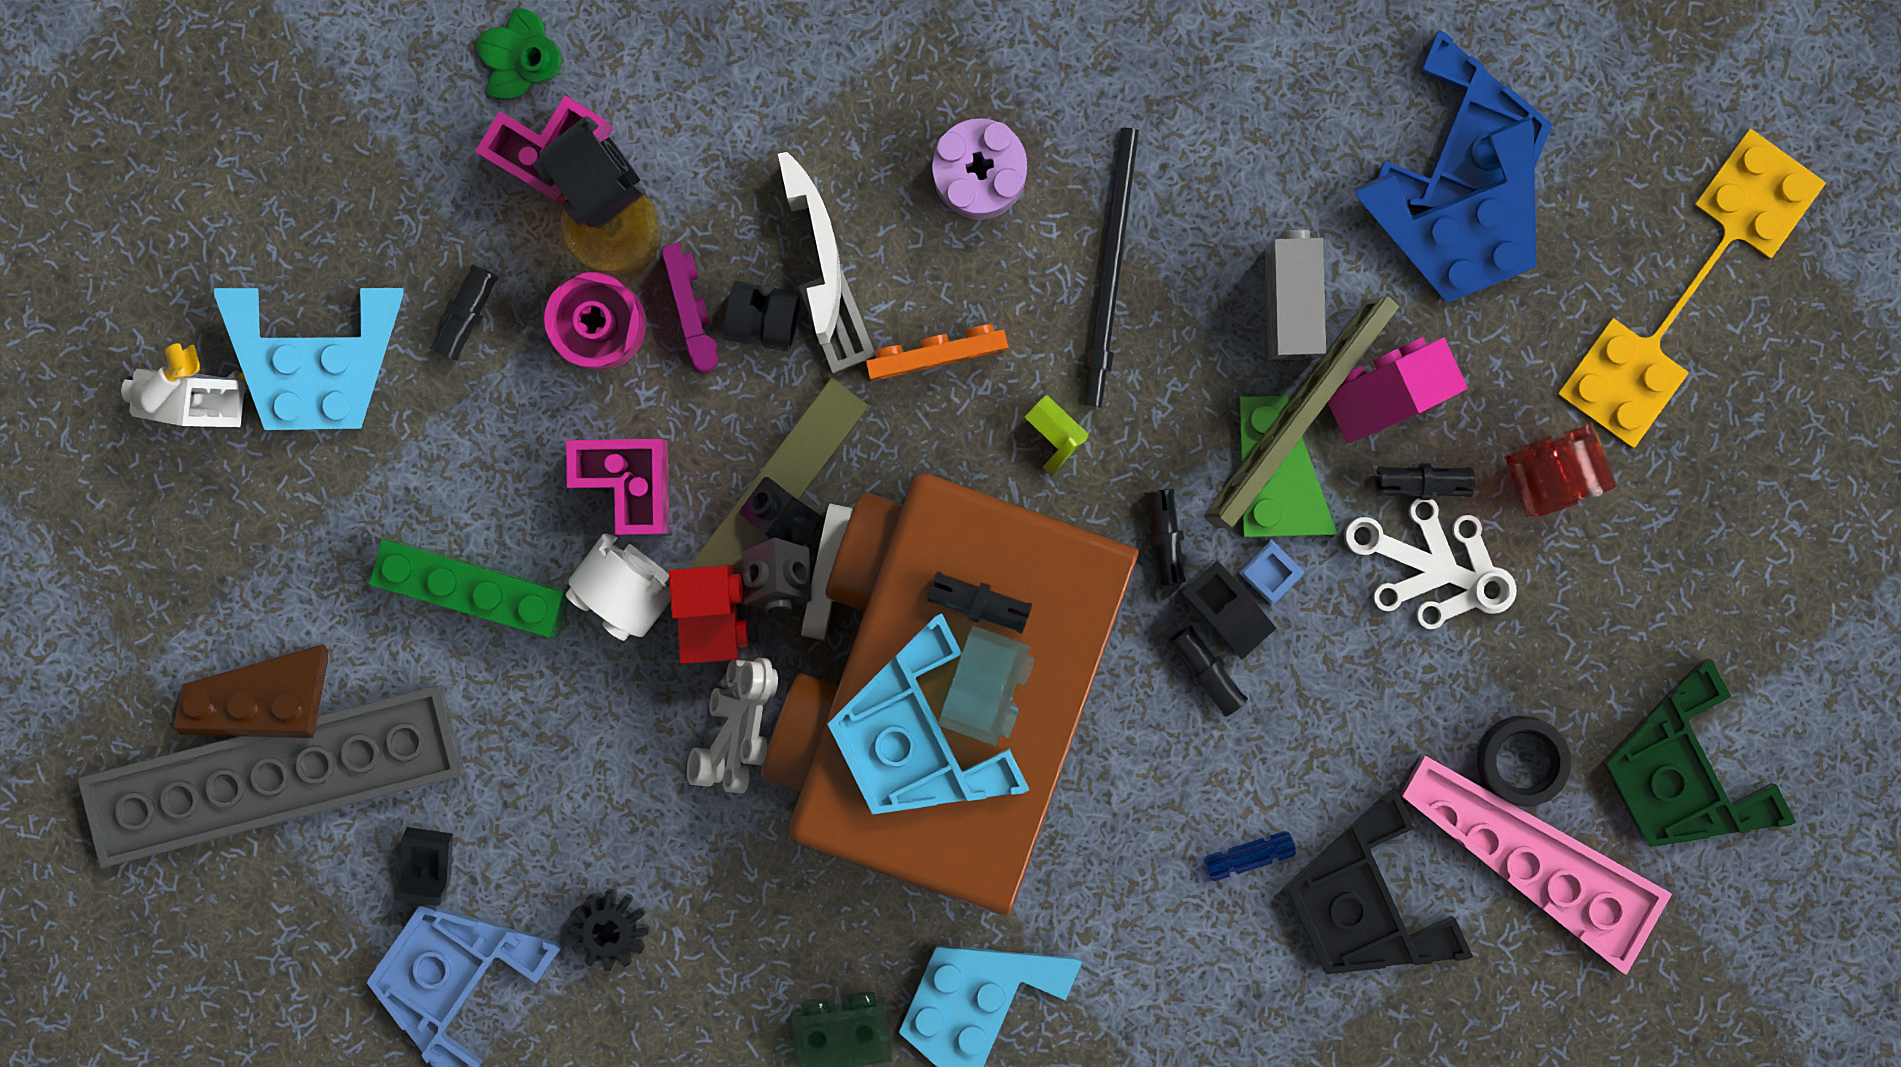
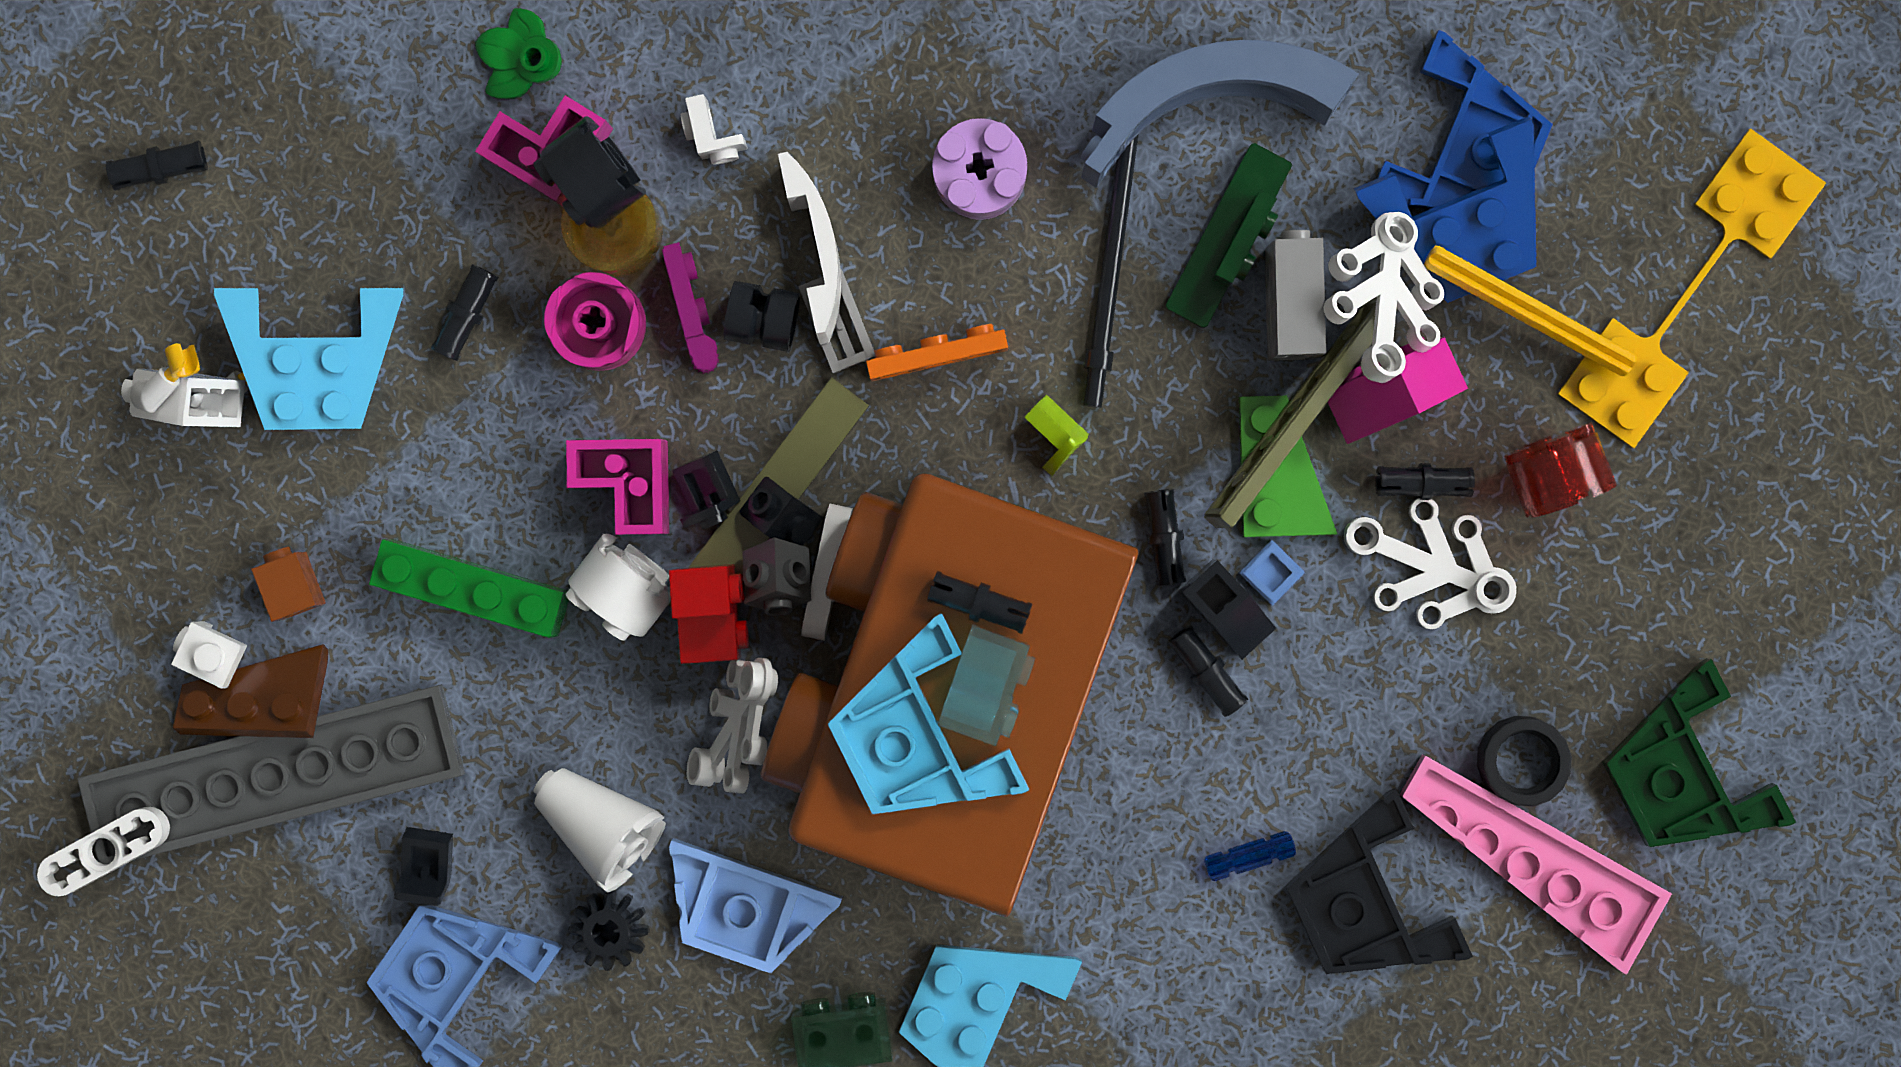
(122, 856): none -> white beam
(156, 165): none -> black pin
(207, 653): none -> white bracket
(287, 584): none -> dark orange brick
(598, 825): none -> white cone
(699, 126): none -> white bracket
(706, 490): none -> black bracket
(743, 908): none -> light blue wing
(1217, 69): none -> sand blue arch
(1230, 235): none -> dark green bracket
(1394, 240): none -> white plant
(1530, 311): none -> yellow axle

